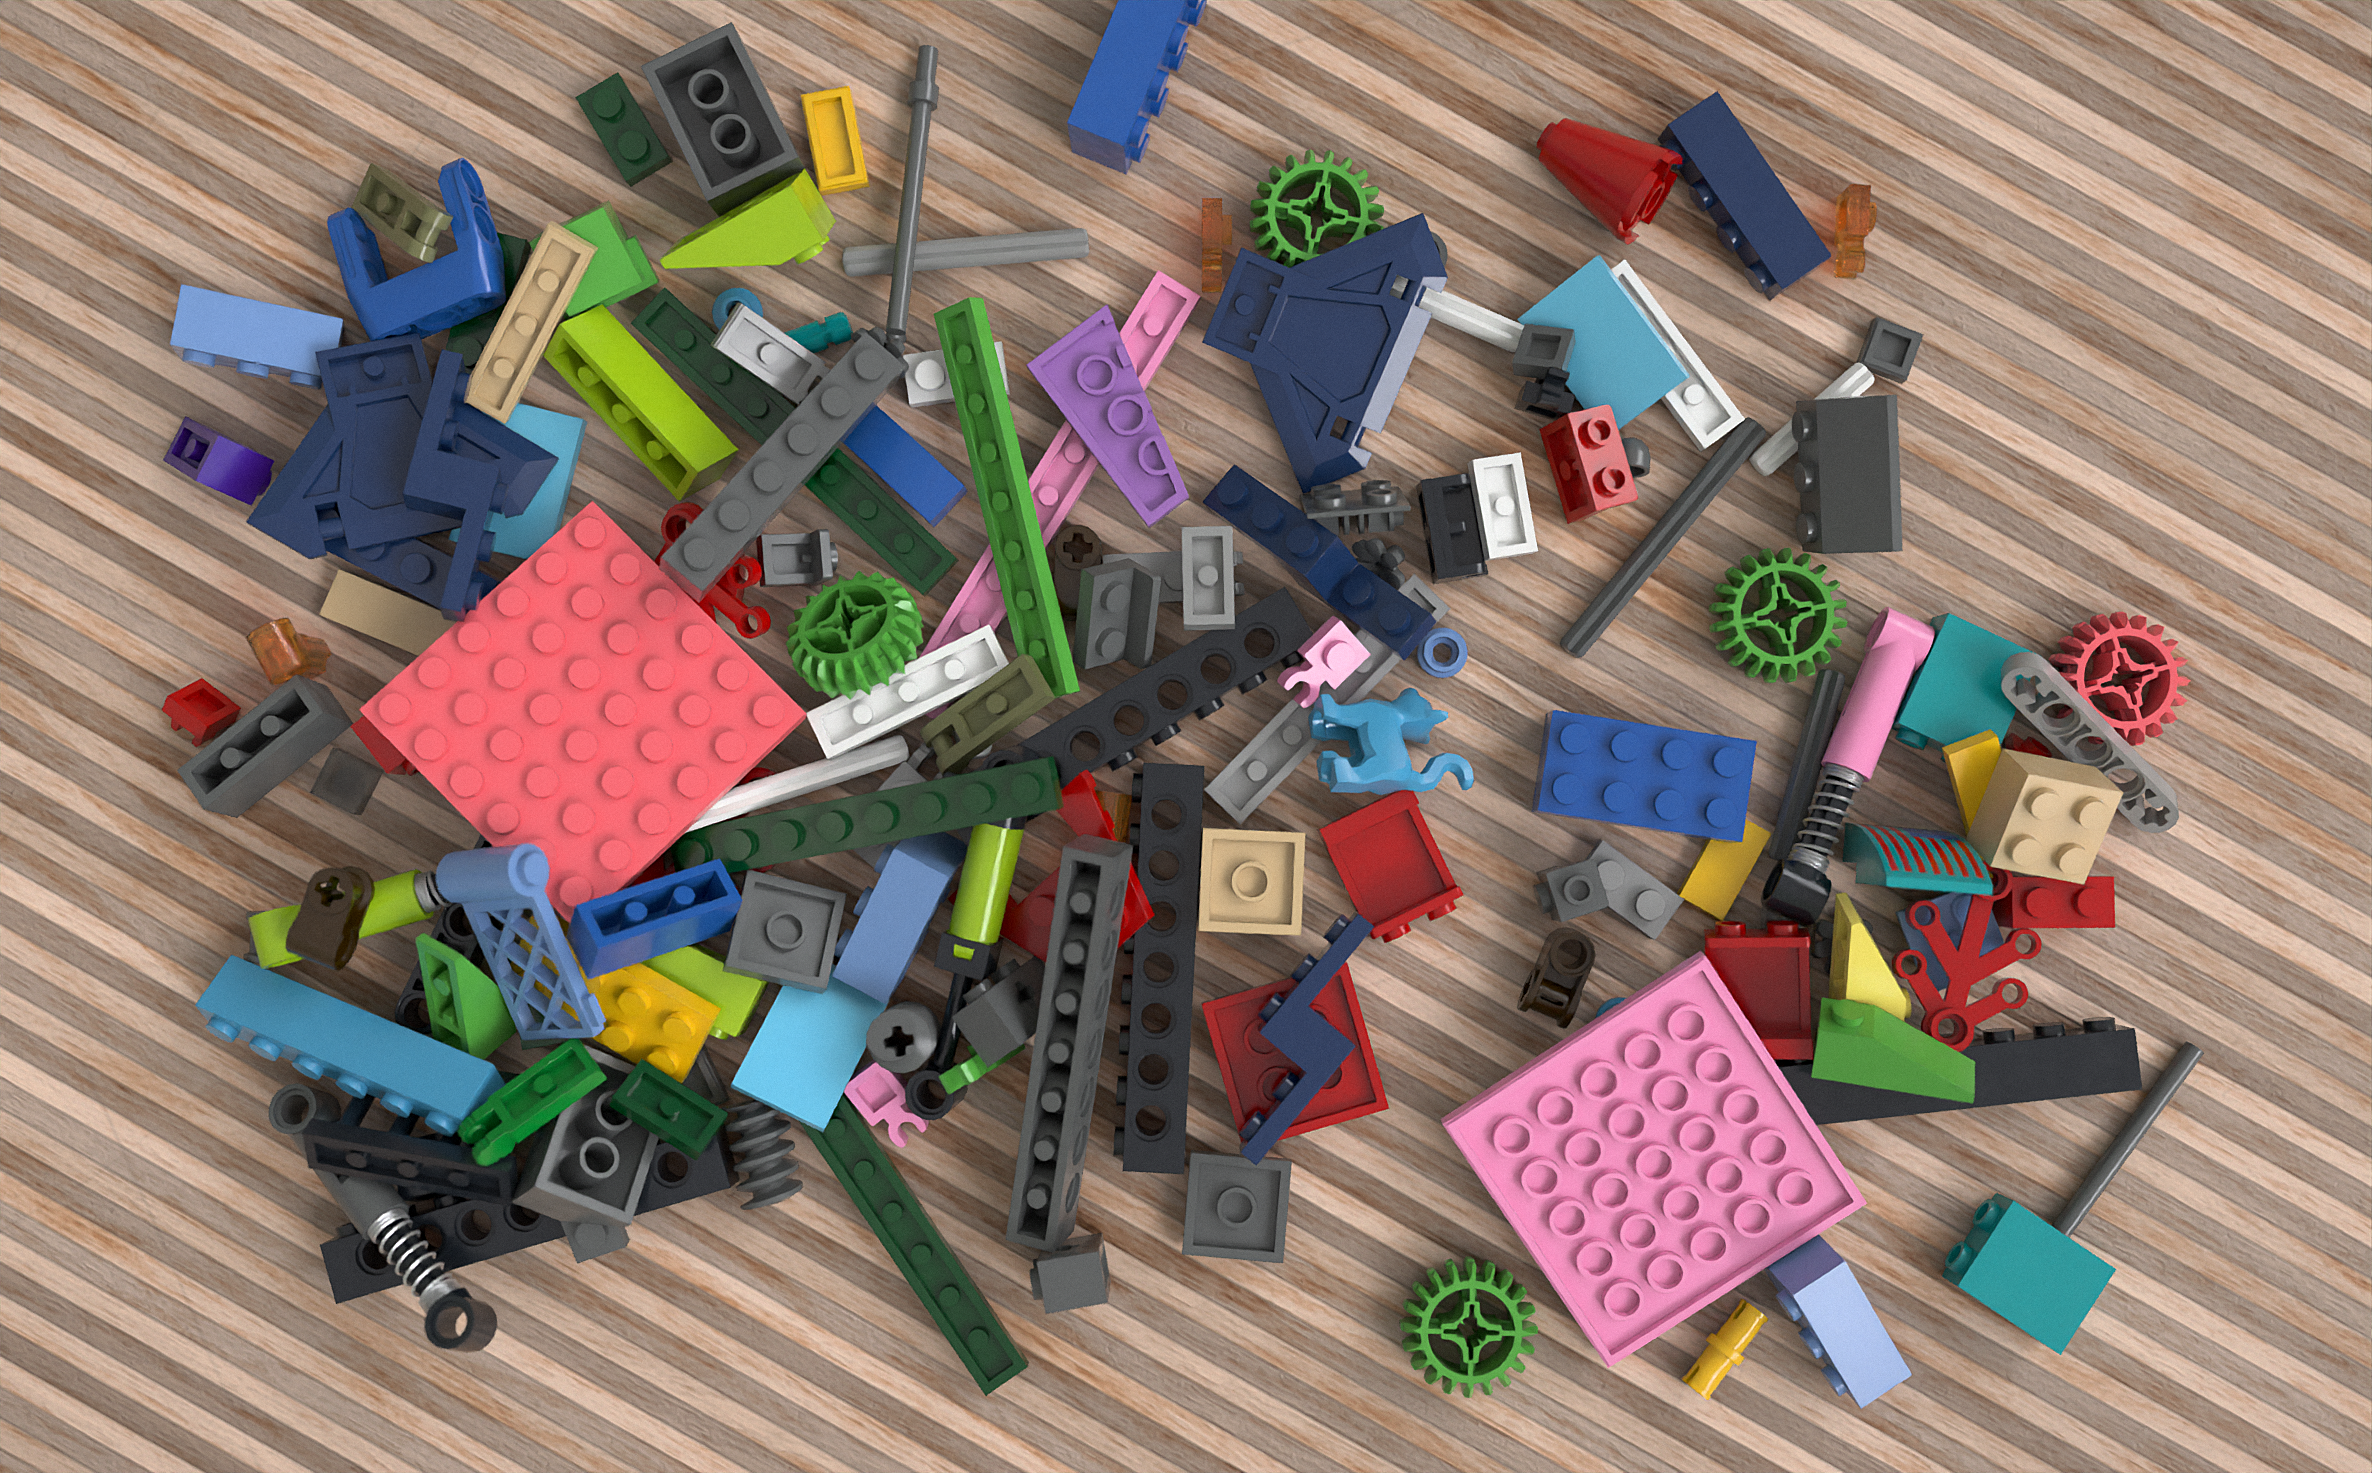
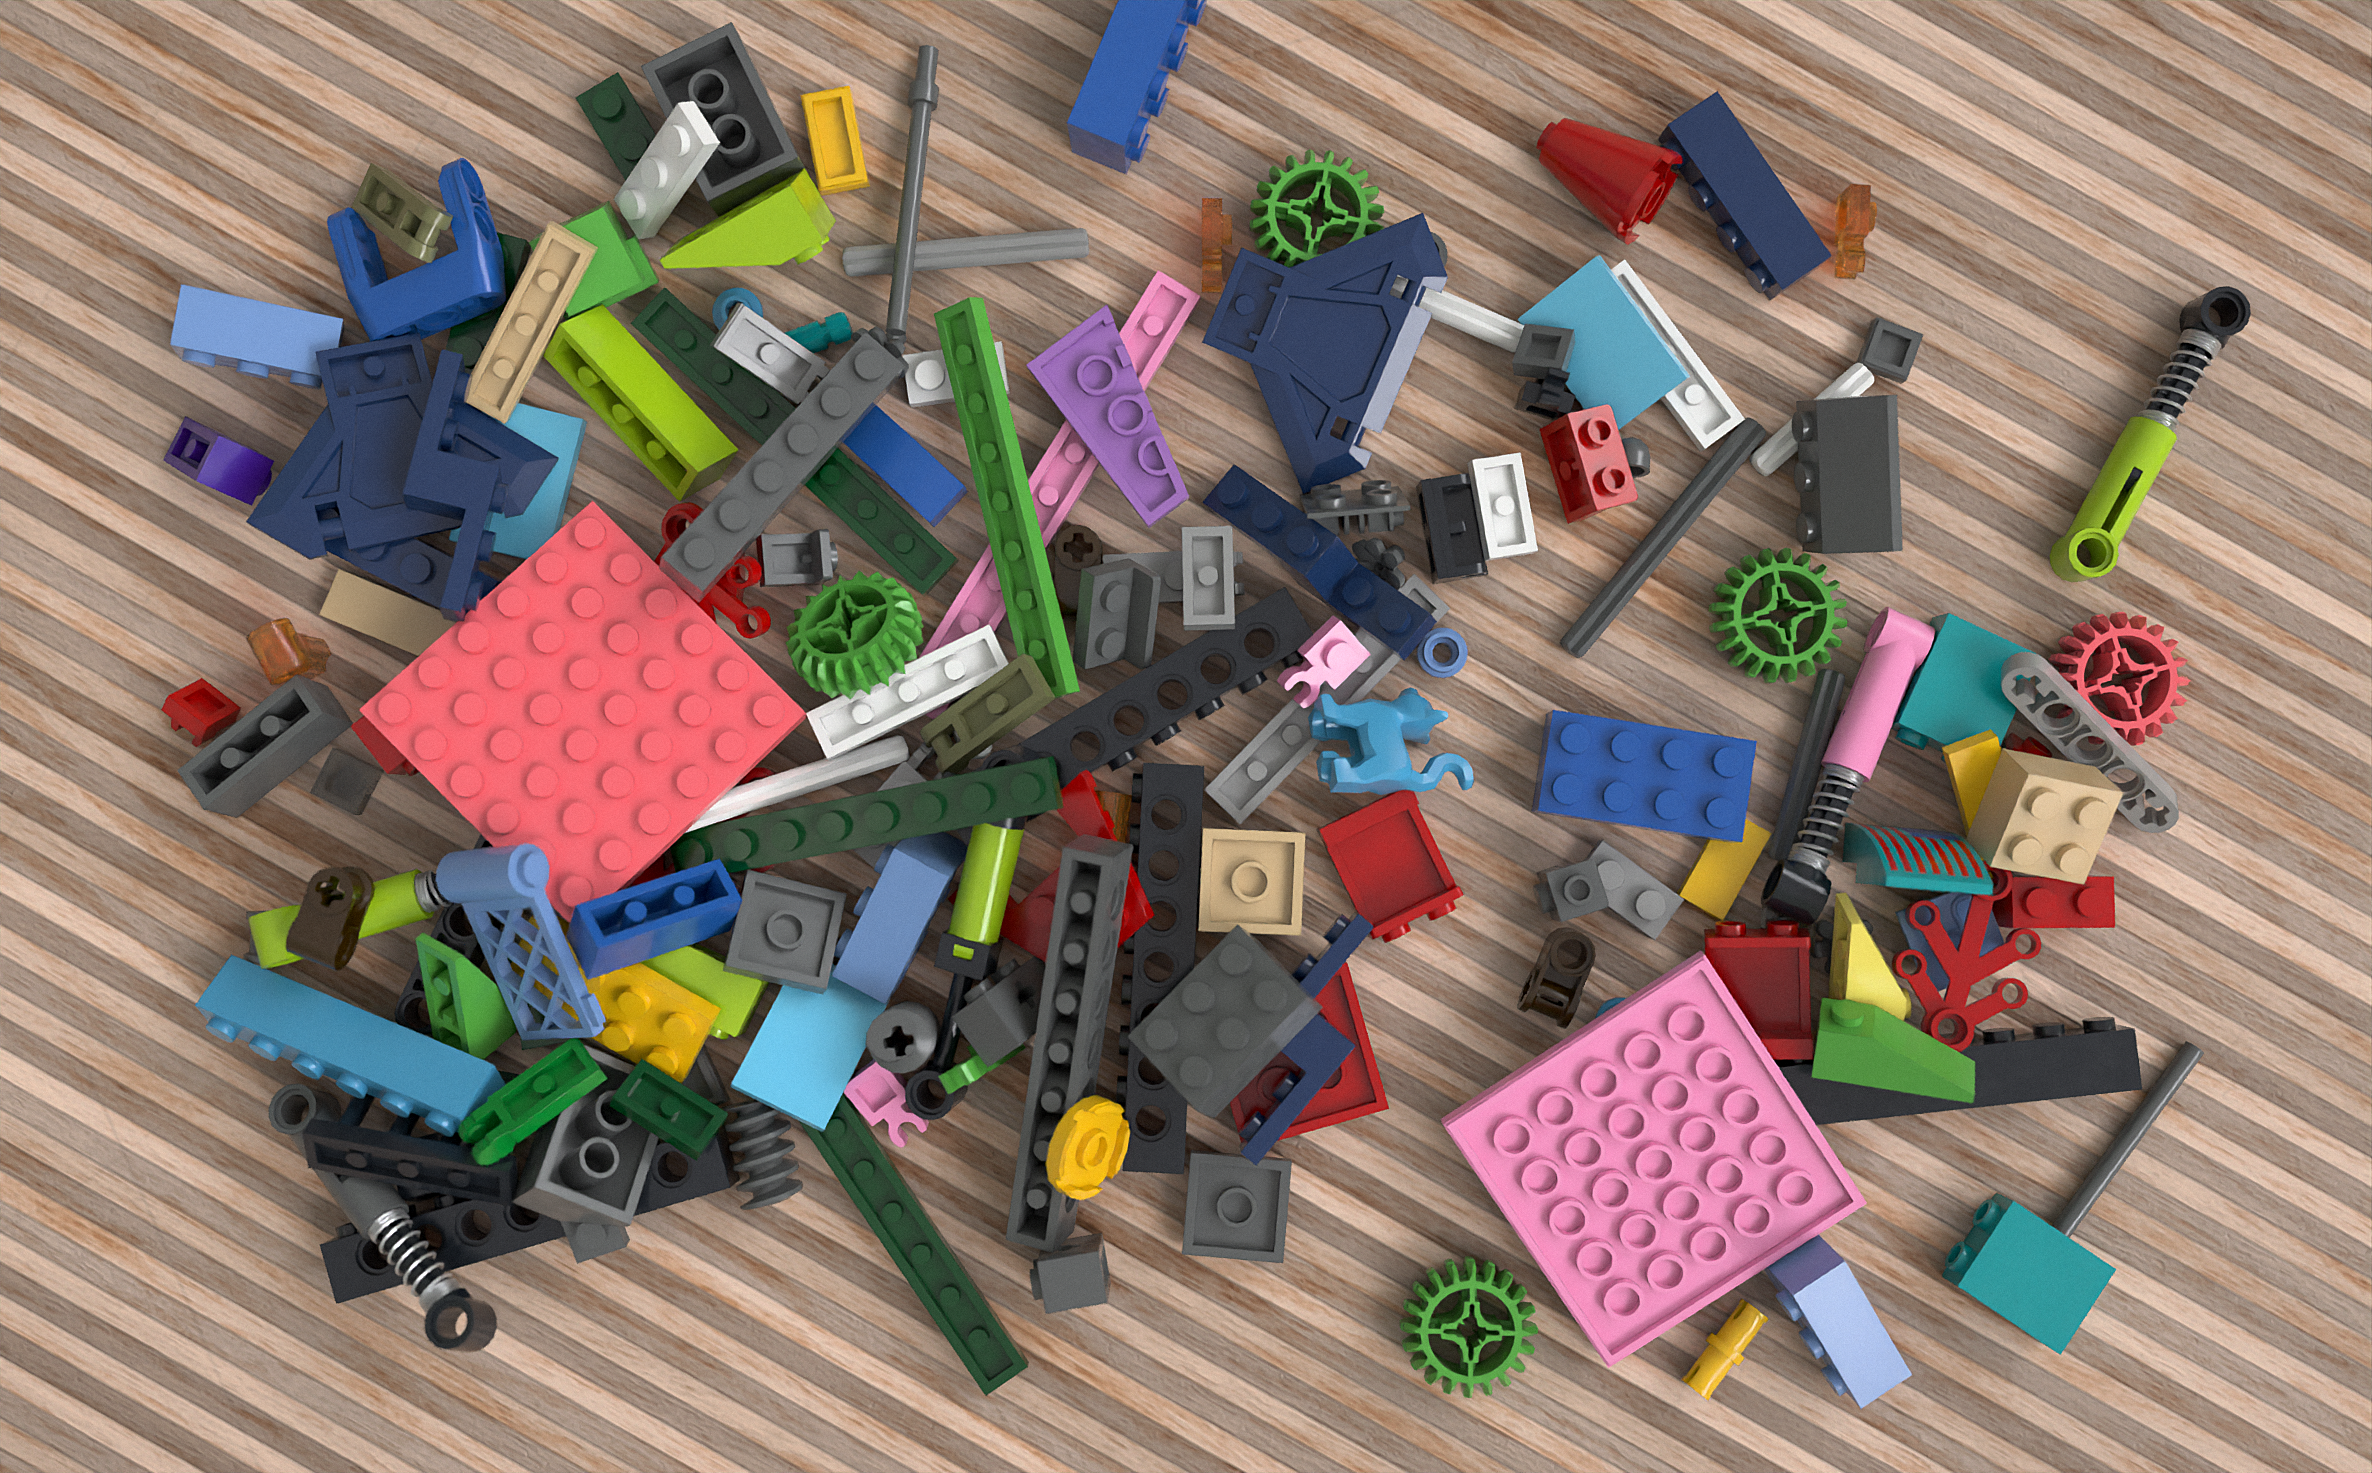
(666, 170): none -> white plate
(1087, 1147): none -> yellow tile
(1224, 1022): none -> dark grey brick
(2147, 439): none -> piece

